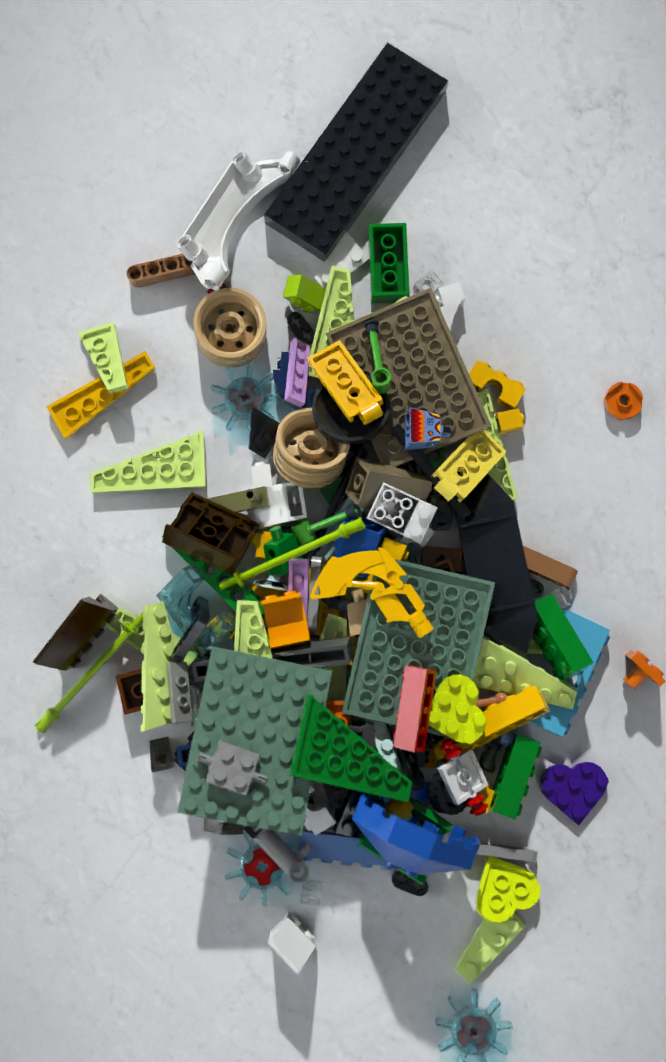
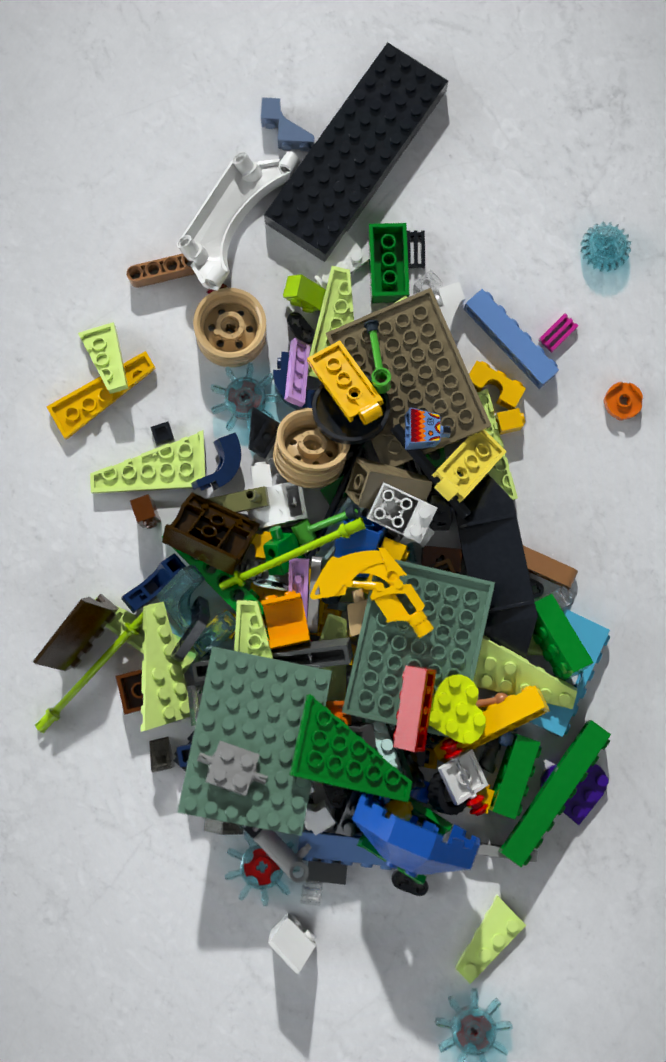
(145, 511): none -> reddish brown brick
(150, 587): none -> dark blue arch
(162, 433): none -> black tile
(179, 692): light grey plate -> none
(229, 462): none -> dark blue arch
(249, 565): none -> dark grey gear
(289, 134): none -> sand blue arch
(327, 872): none -> dark grey tile
(415, 234): none -> black tile
(504, 890): neon yellow plate -> none
(510, 338): none -> medium blue brick
(554, 793): none -> green brick
(568, 322): none -> dark pink tile
(598, 236): none -> clear light blue gear
(642, 670): orange plate -> none

